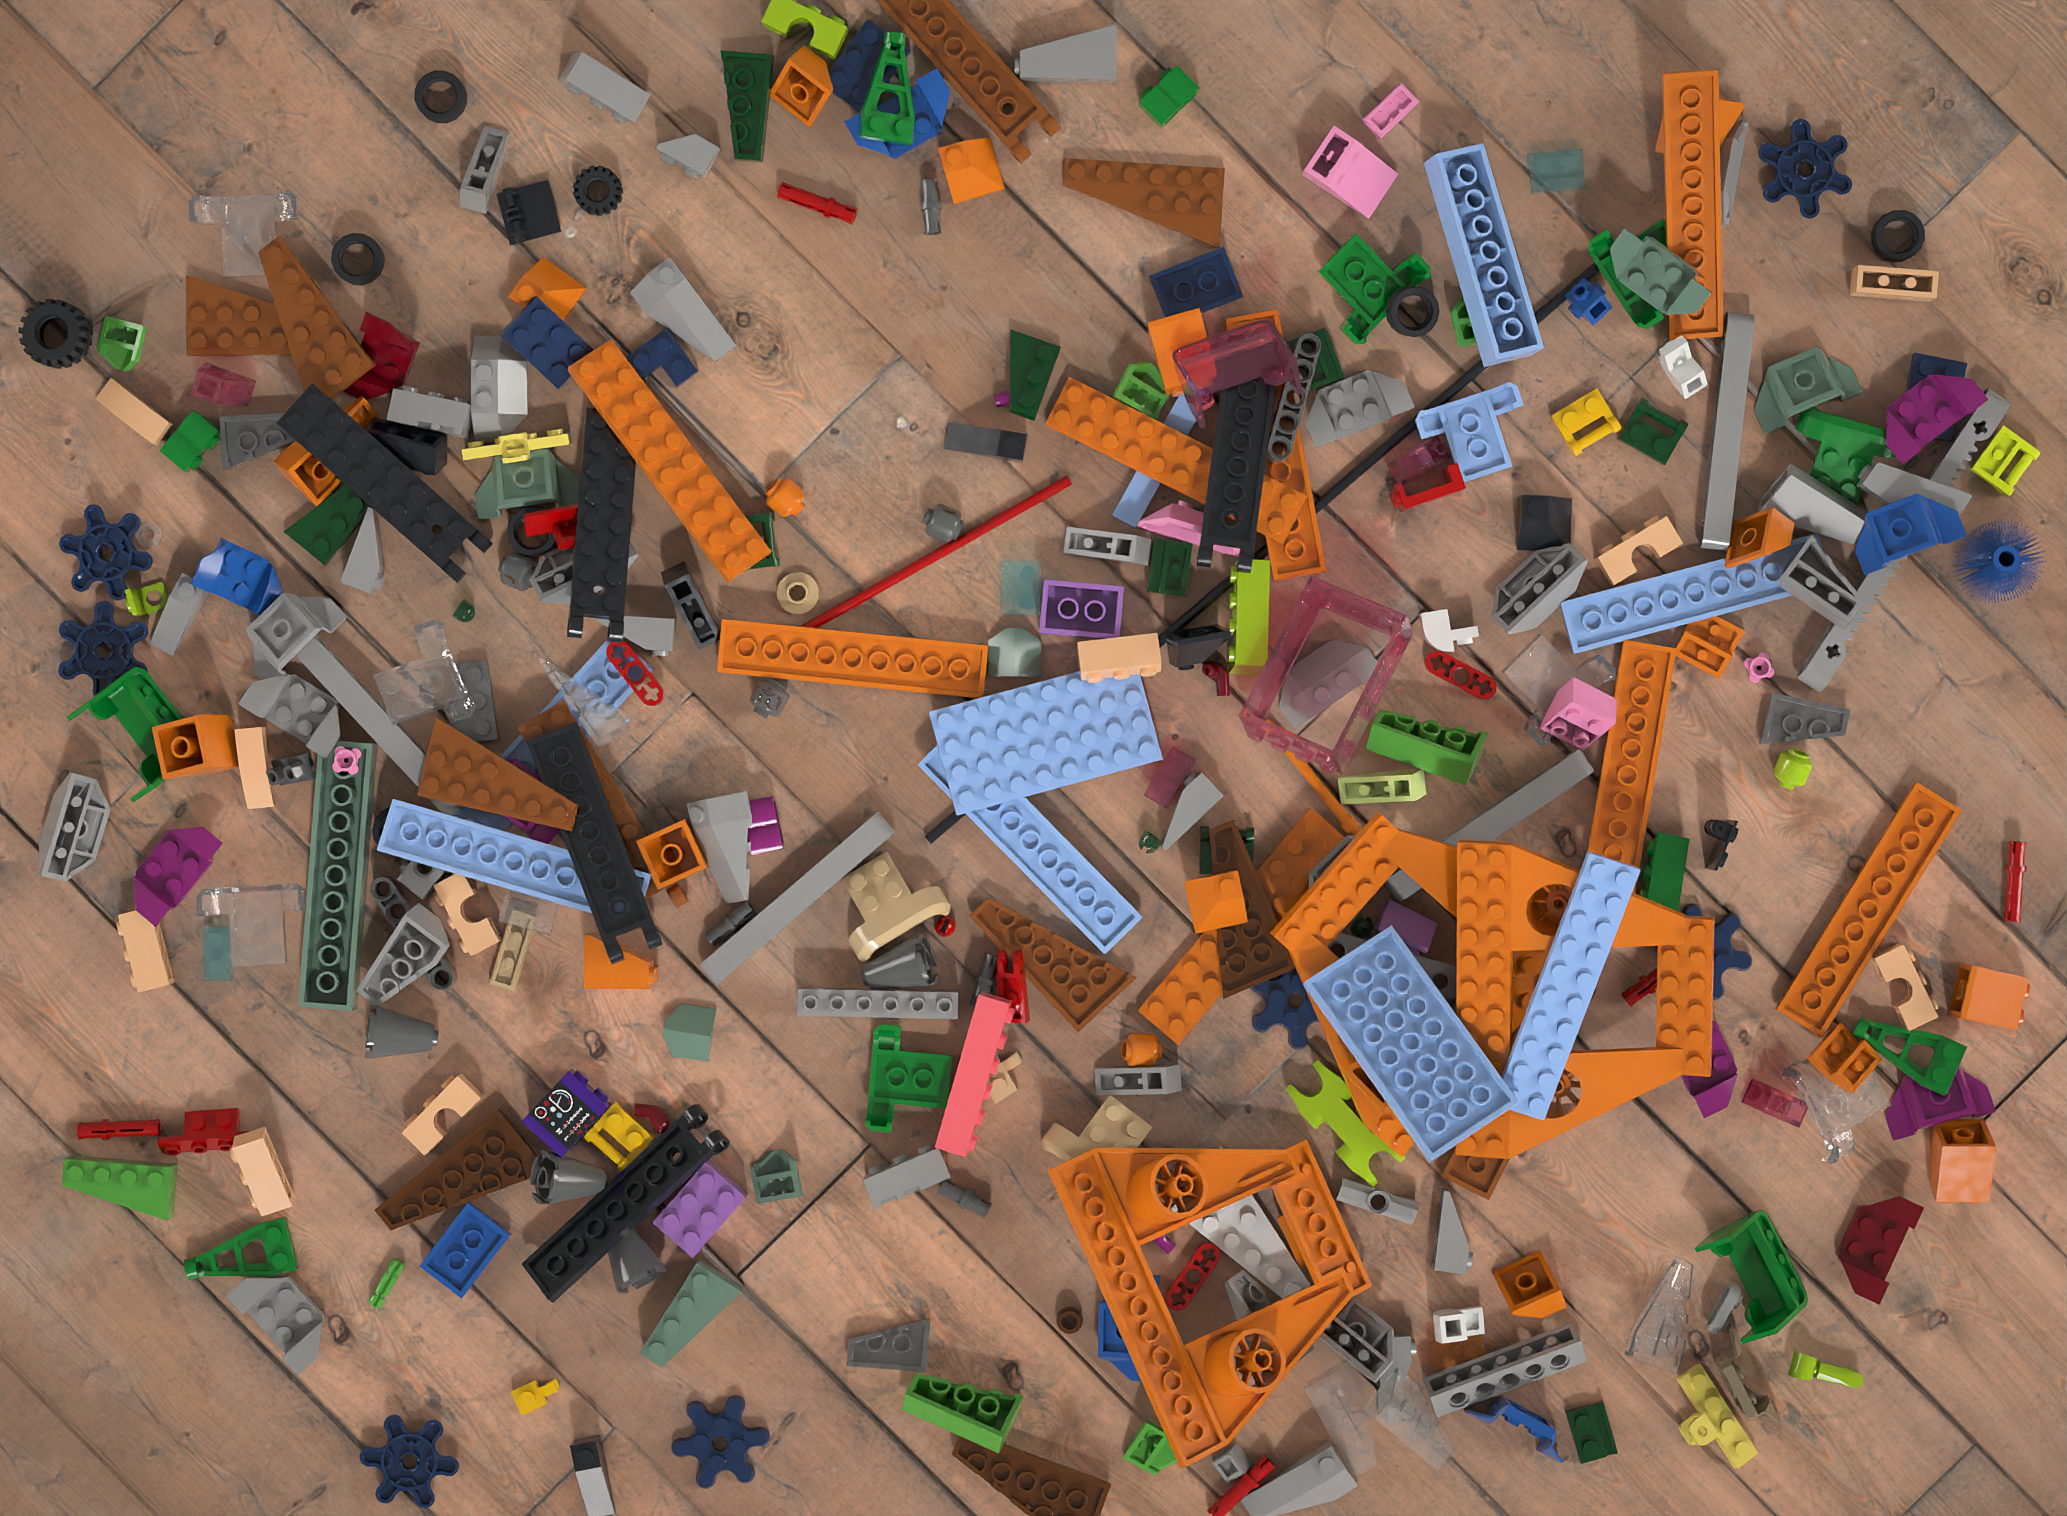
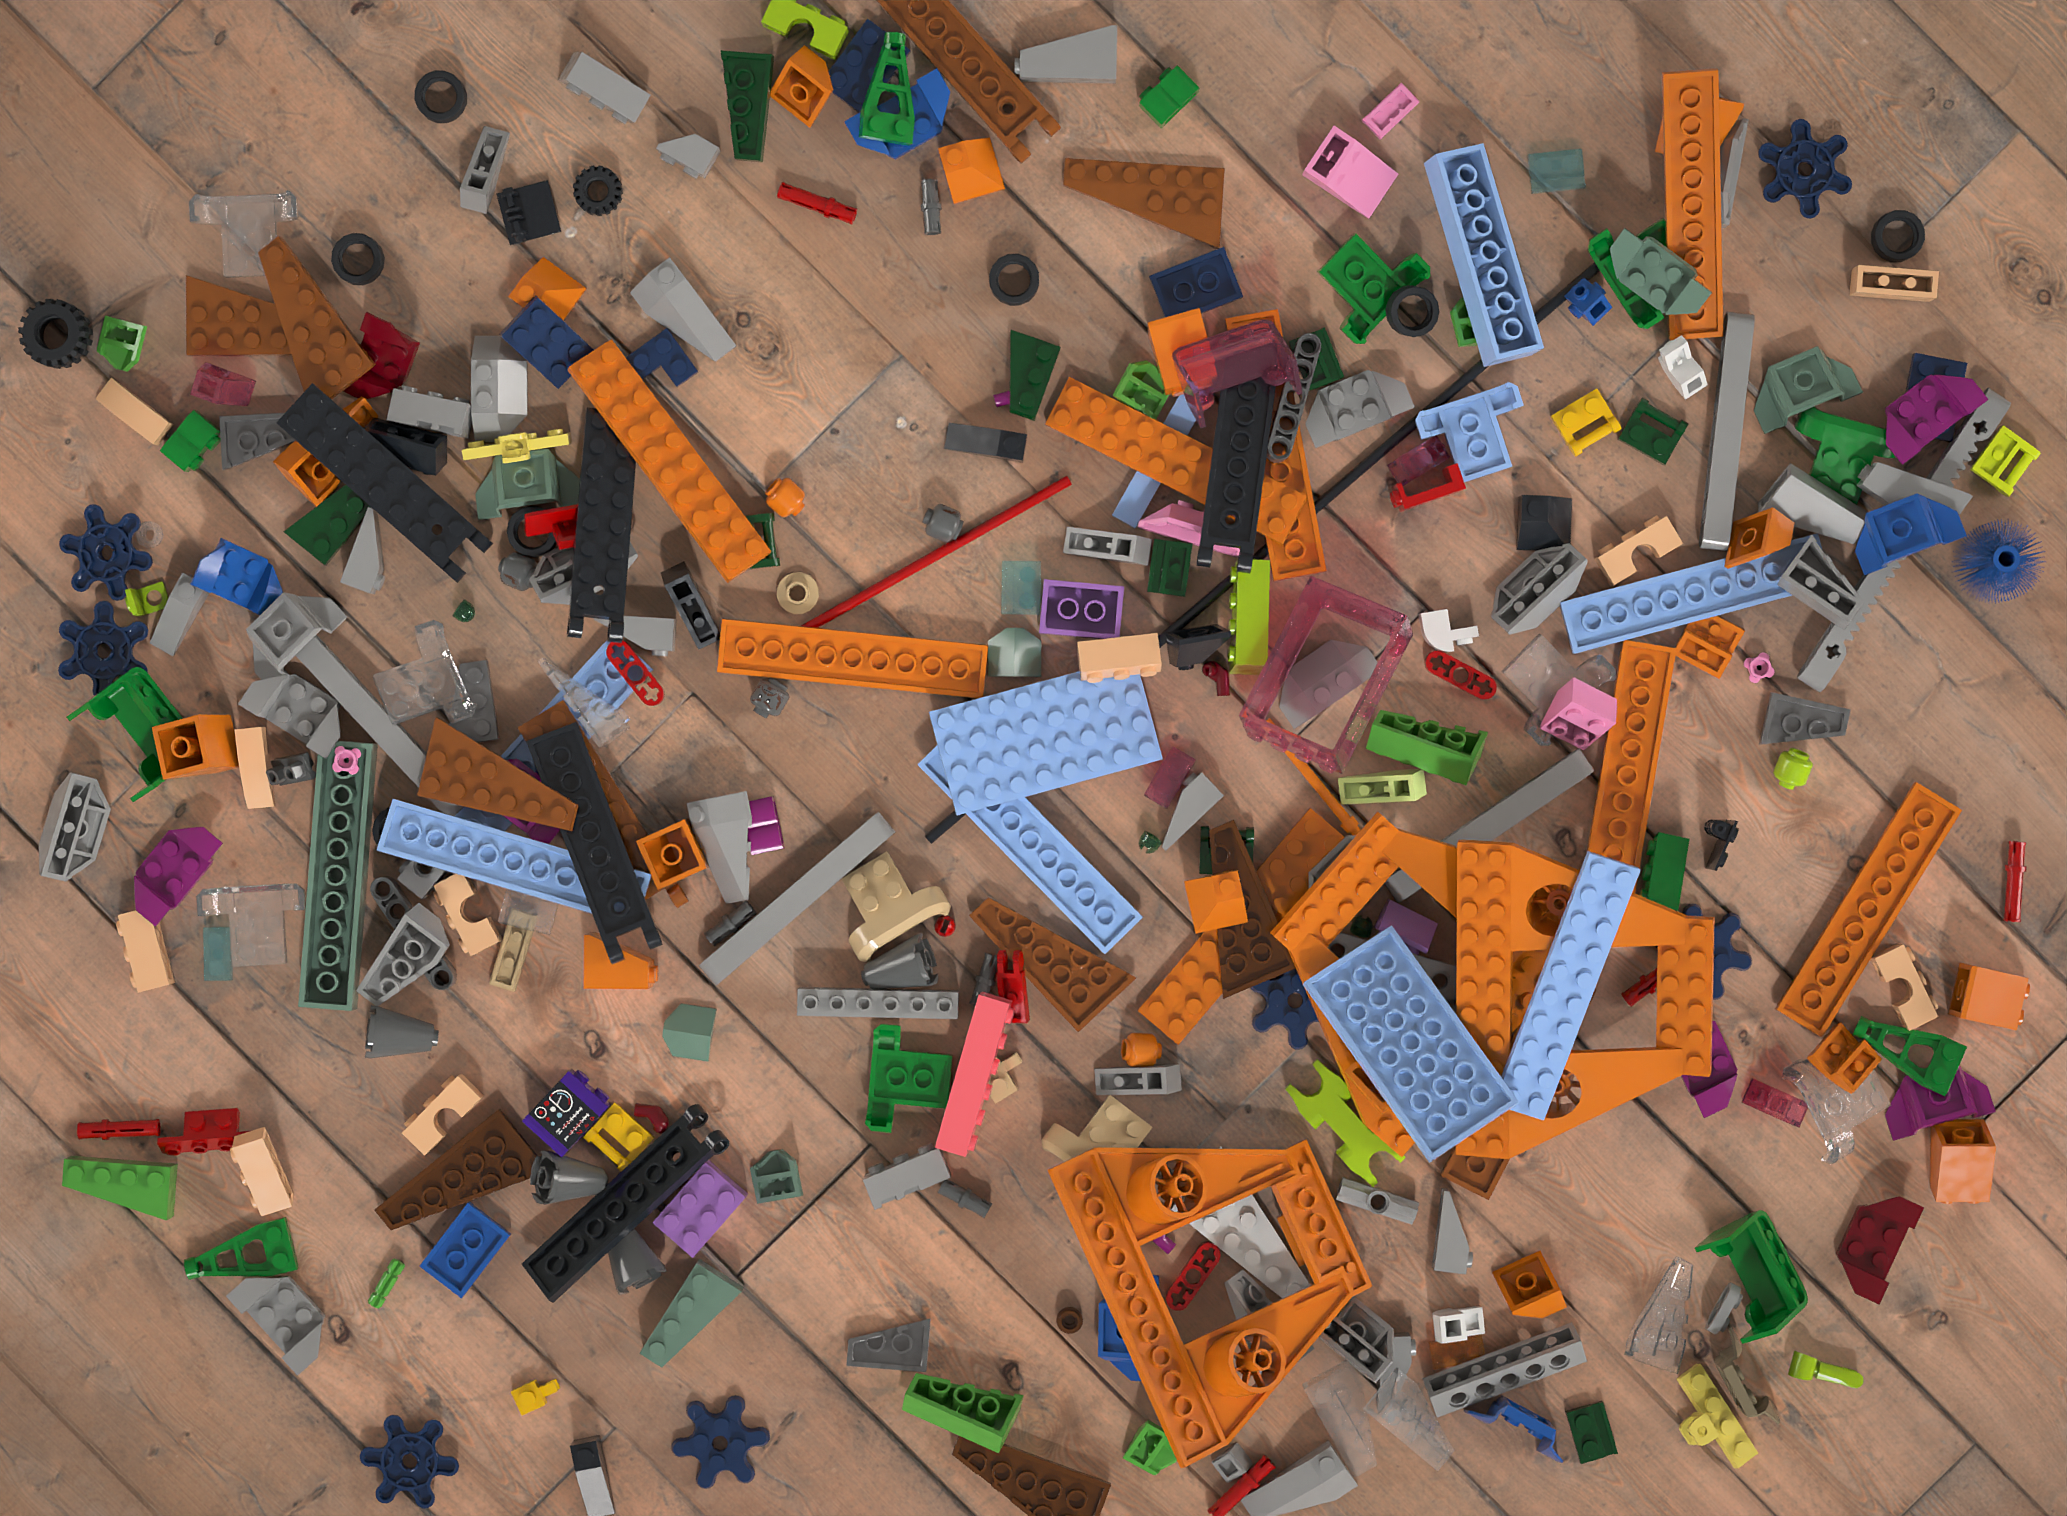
(1014, 300): none -> black tyre

